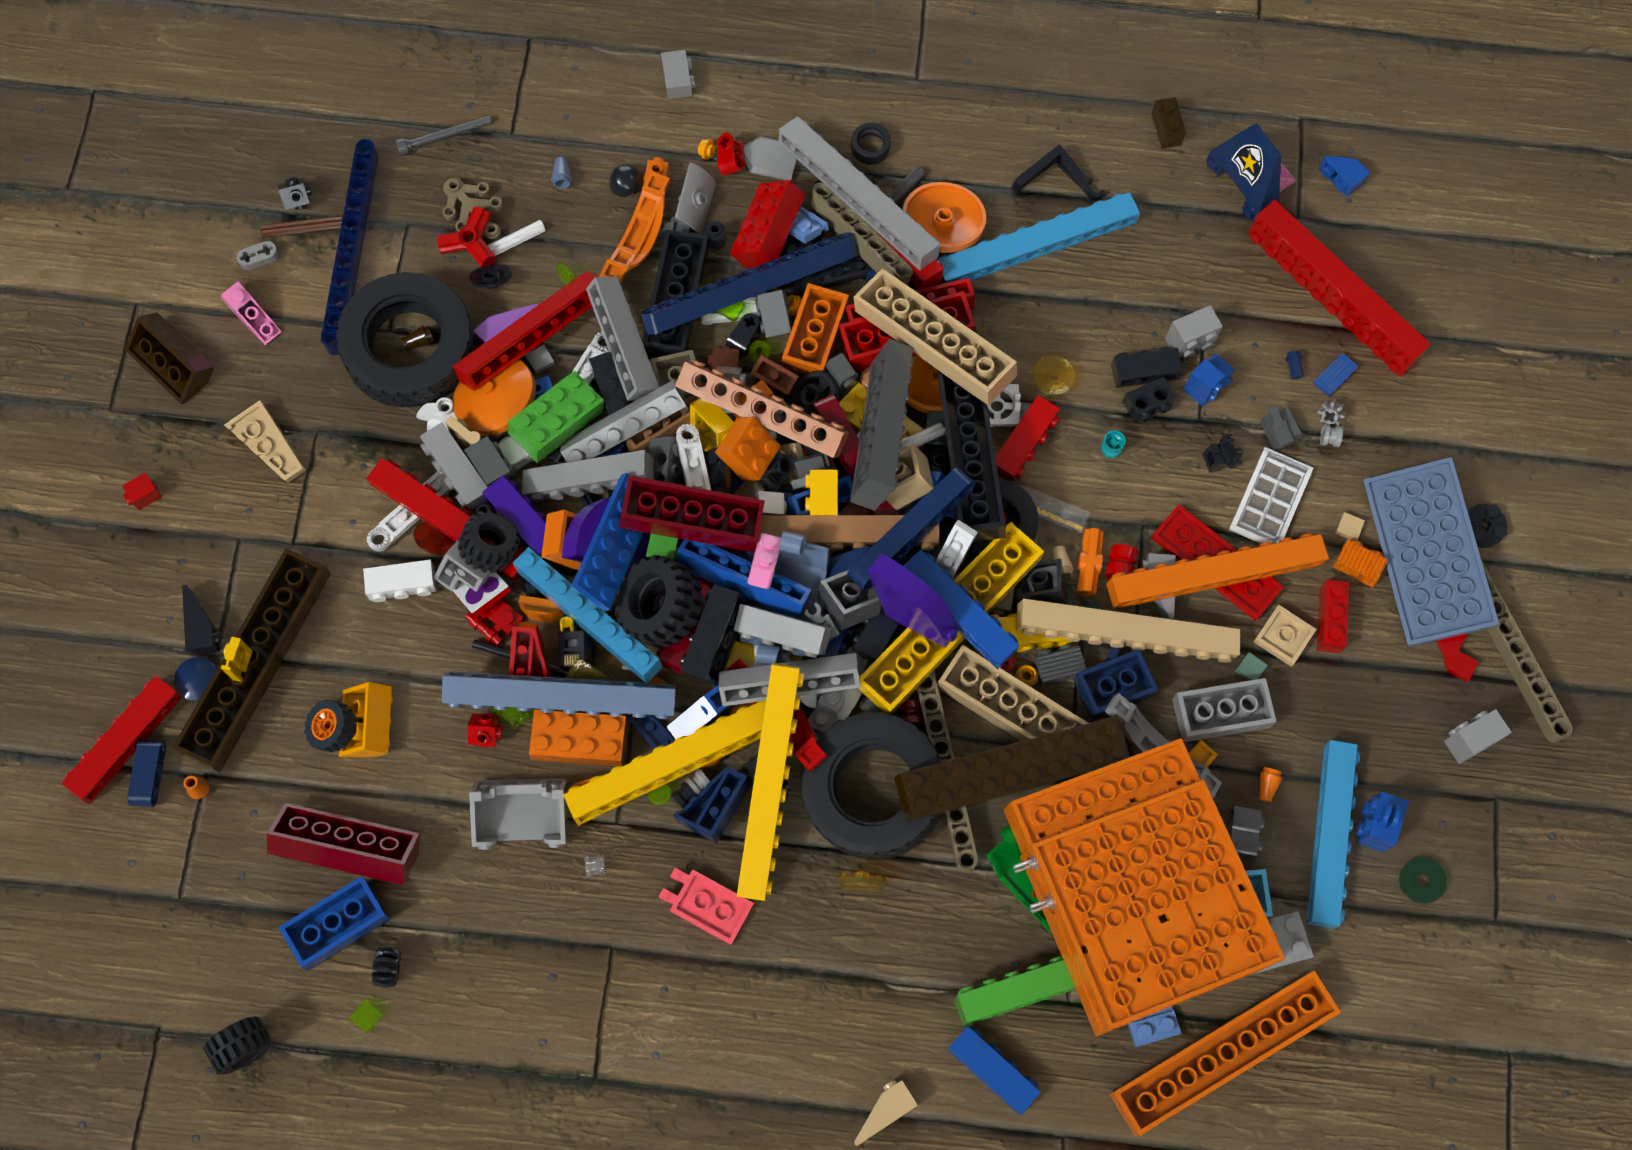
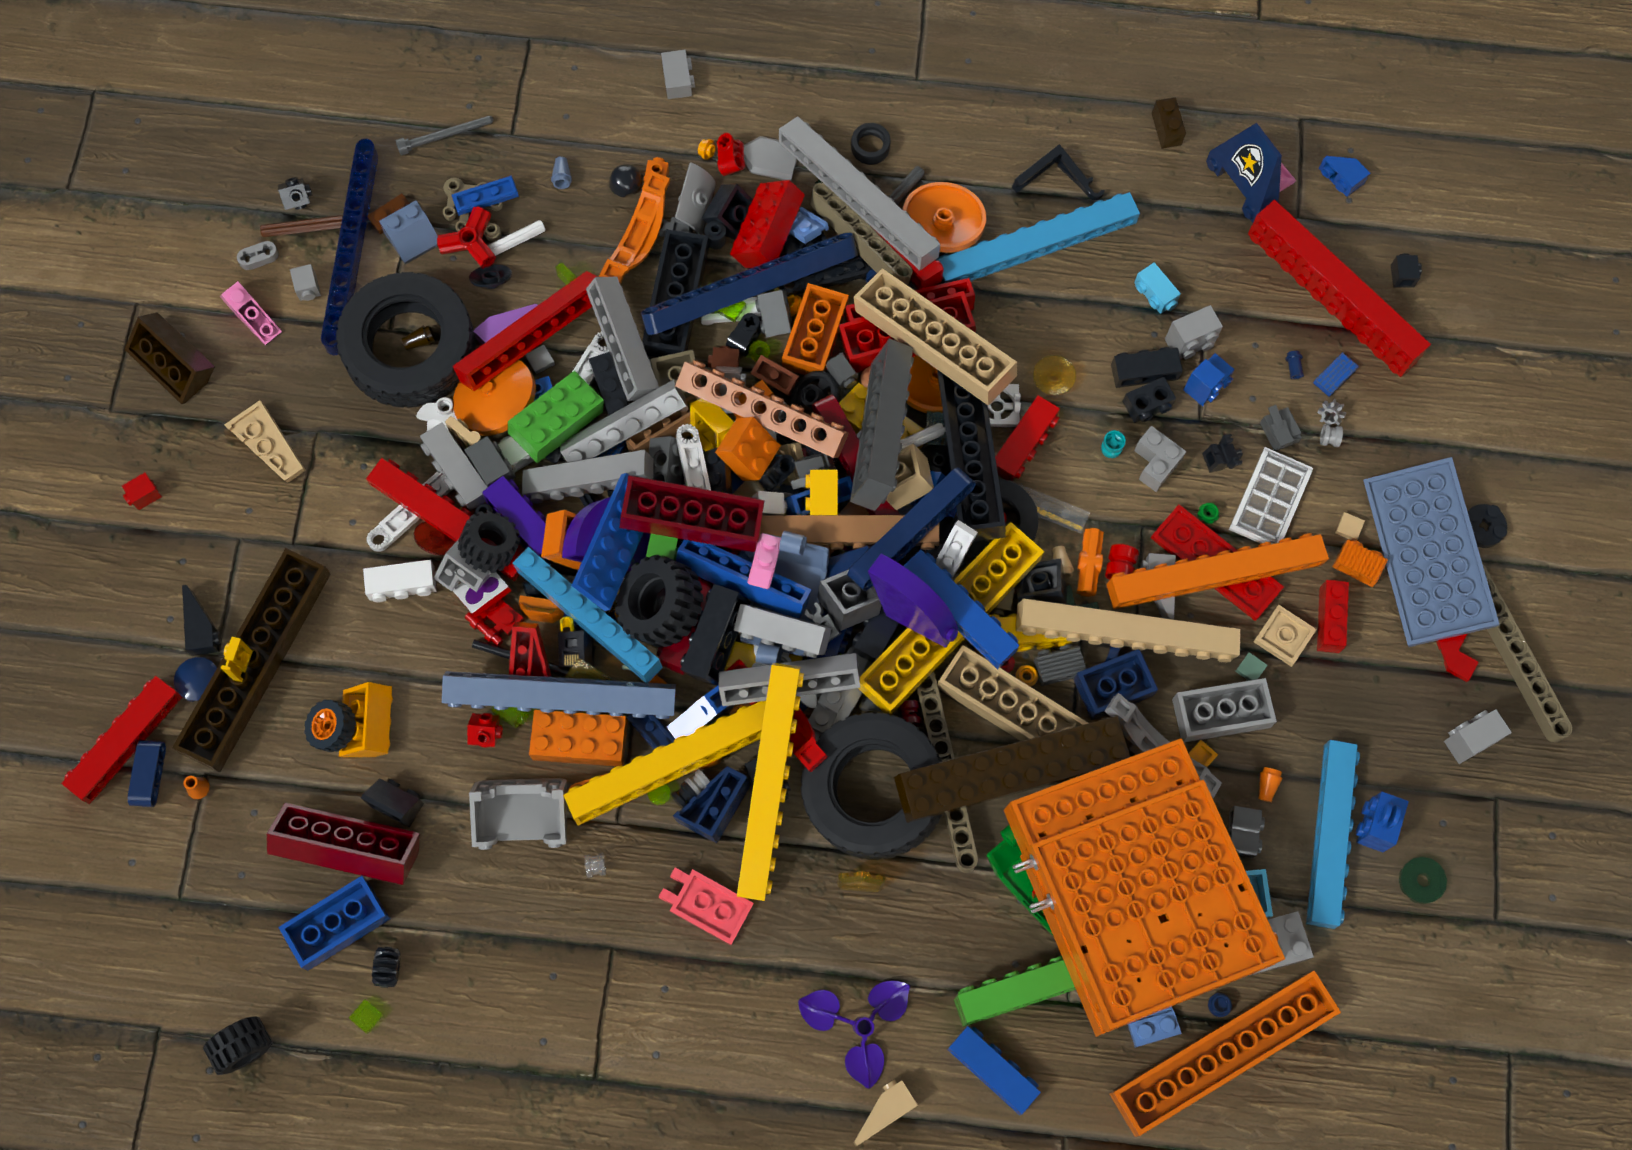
(305, 282): none -> light grey brick
(386, 210): none -> reddish brown plate
(392, 801): none -> black slope
(409, 232): none -> sand blue slope
(485, 195): none -> blue tile
(729, 208): none -> black slope
(862, 1062): none -> dark purple plant
(1157, 288): none -> medium azure brick
(1162, 457): none -> light grey brick
(1212, 509): none -> green plate
(1219, 1005): none -> dark blue plate
(1405, 271): none -> black brick

